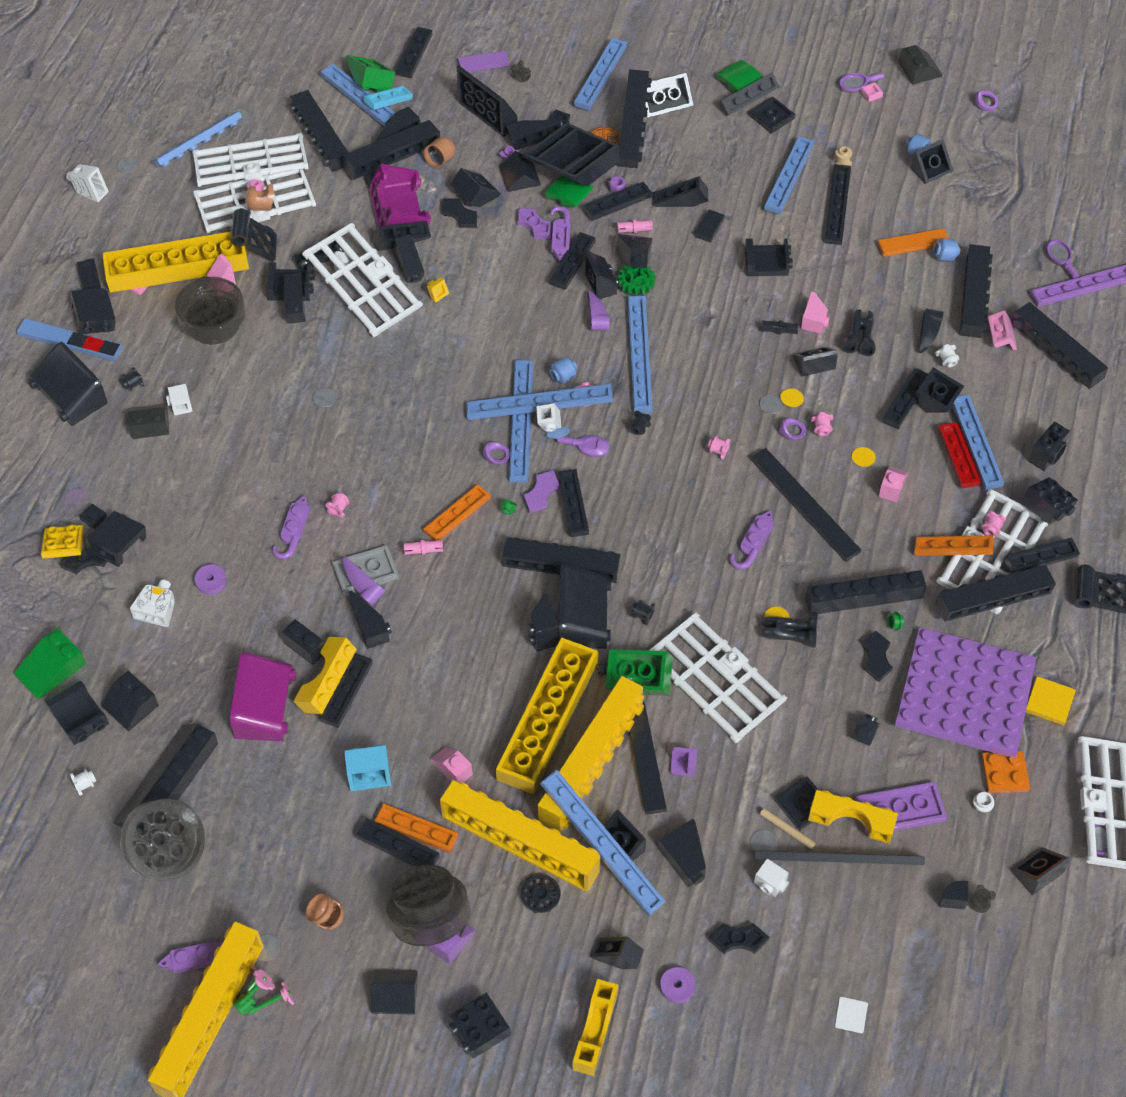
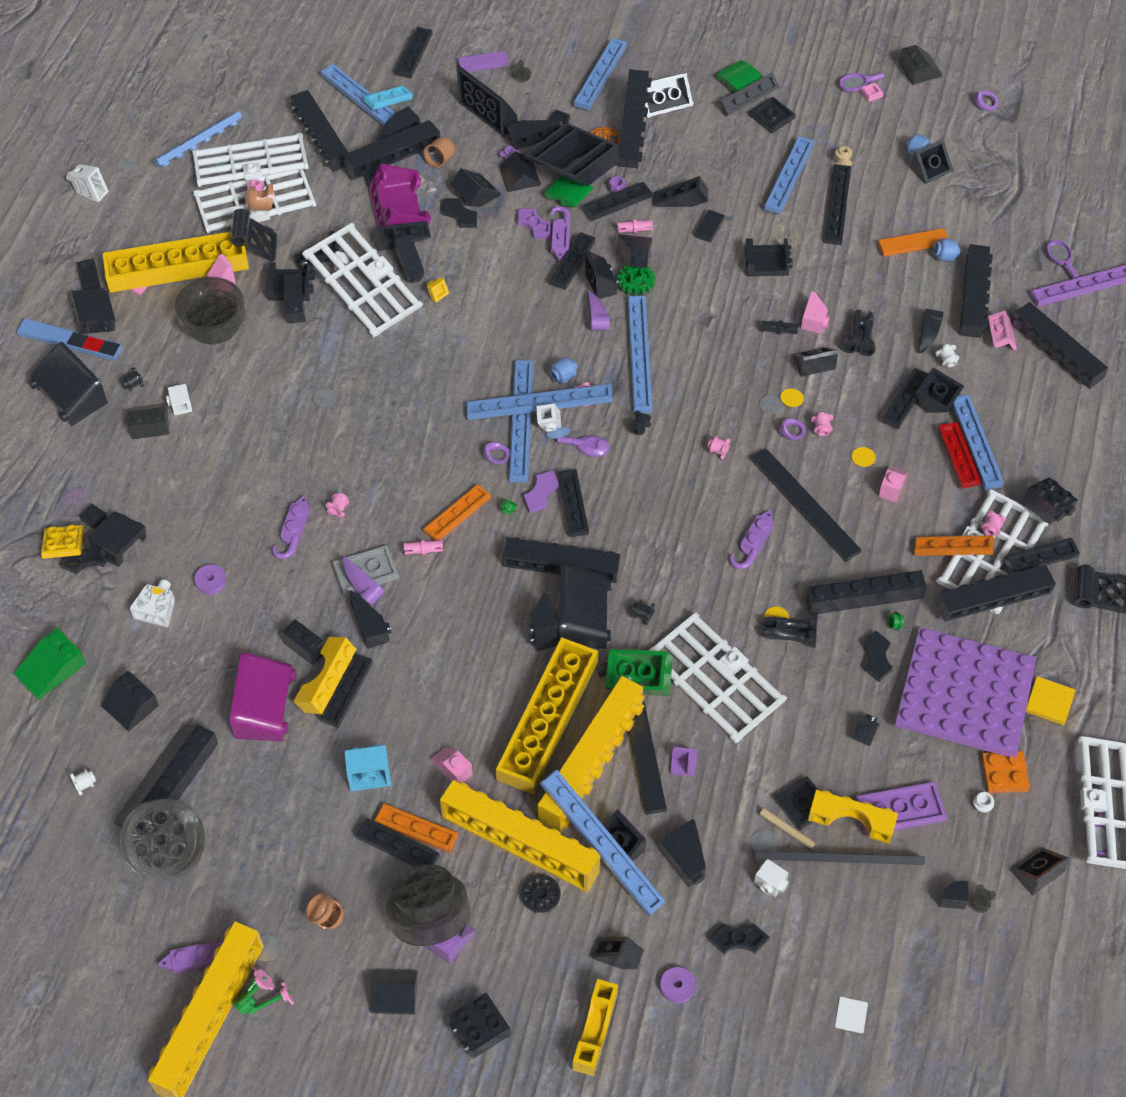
(77, 713): black panel -> none
(370, 73): green slope -> none
(1049, 446): black brick -> none

